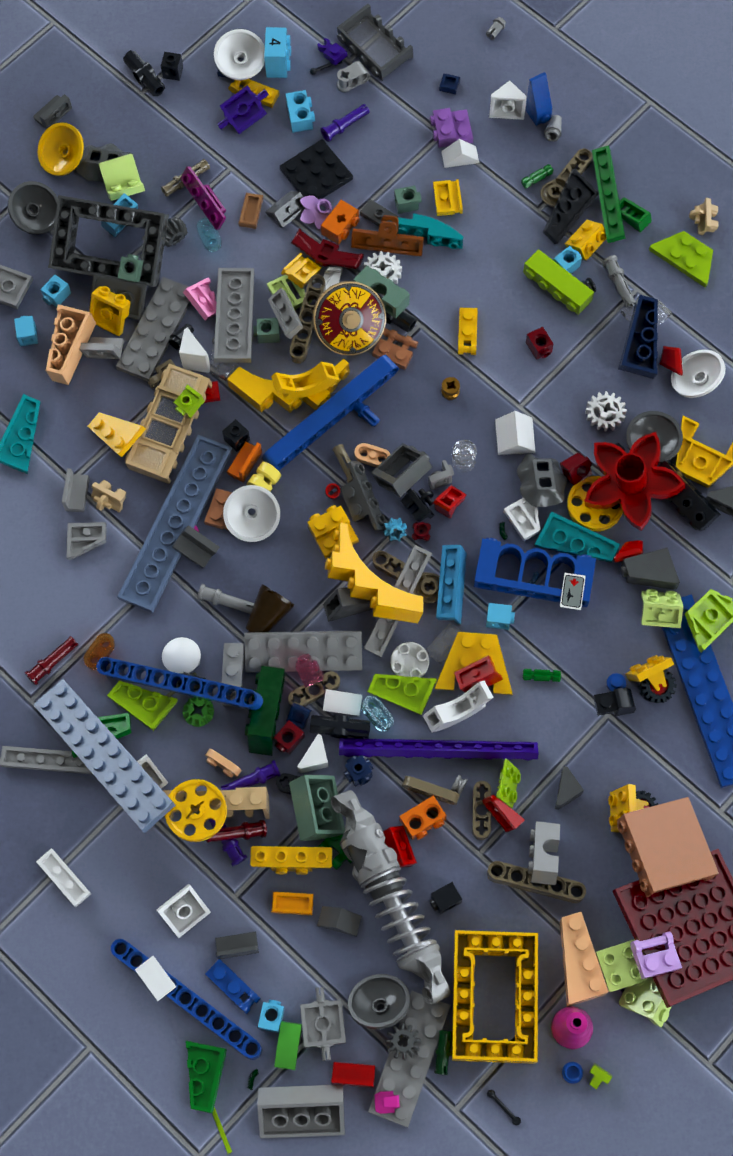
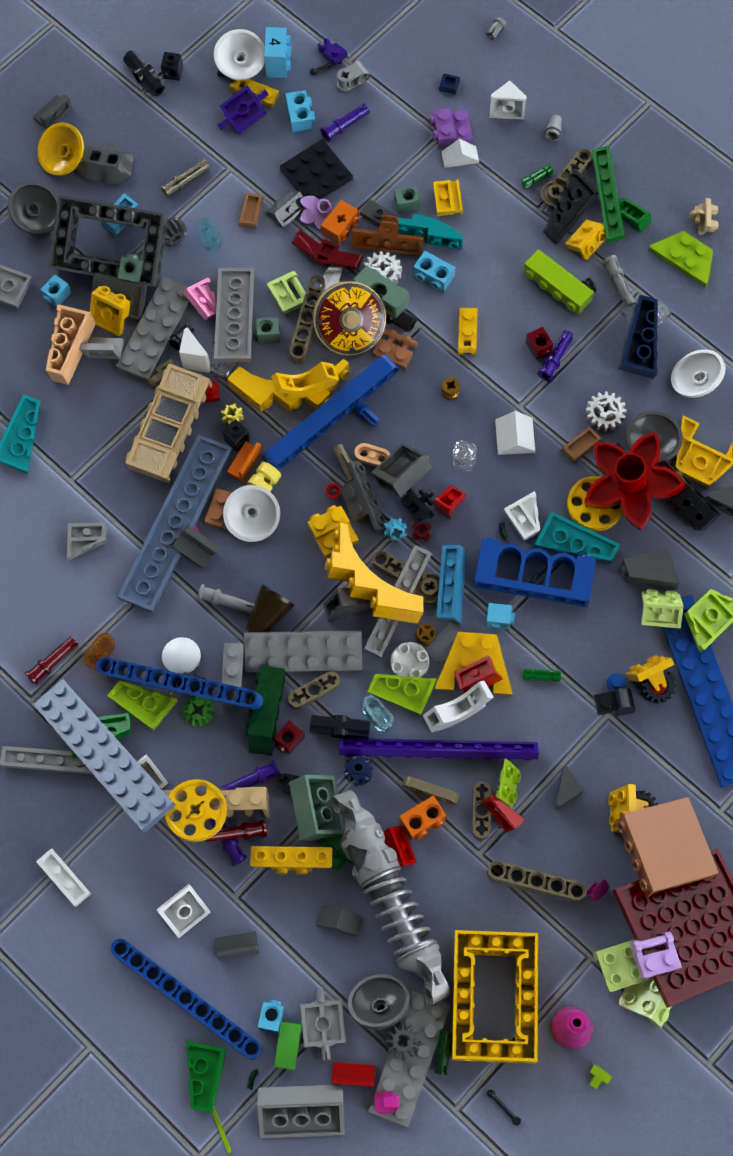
(26, 330): medium azure brick -> none
(75, 491): light grey panel -> none
(106, 498): tan hips -> none
(116, 432): yellow wing -> none
(121, 177): yellowish green bracket -> none
(155, 978): white sticker -> none
(192, 406): lime brick -> none
(204, 197): magenta bracket -> none
(229, 768): light nougat plate -> none
(232, 410): none -> light yellow gear
(232, 985): blue plate -> none
(285, 313): light grey plate -> none
(292, 903): light orange tile -> none
(299, 715): dark blue tile -> none
(301, 270): yellow plate -> none
(308, 670): clear pink brick -> none
(315, 757): white slope -> none
(342, 702): white sticker -> none
(373, 42): window -> none
(425, 630): none -> pearl gold wheel
(437, 267): none -> medium azure brick
(440, 478): light grey bracket -> none
(445, 898): black brick -> none
(459, 784): light grey bush -> none
(530, 485): dark grey piece -> none
(539, 100): blue slope -> none
(544, 866): light grey arch -> none
(553, 361): none -> dark purple pin
(571, 255): medium azure brick -> none
(572, 591): sticker -> none
(572, 1072): blue plate -> none
(576, 468): dark red brick -> none
(580, 963): light nougat wedge -> none
(581, 444): none -> medium nougat tile
(597, 891): none -> dark pink piece
(629, 549): red piece -> none
(672, 359): red piece -> none

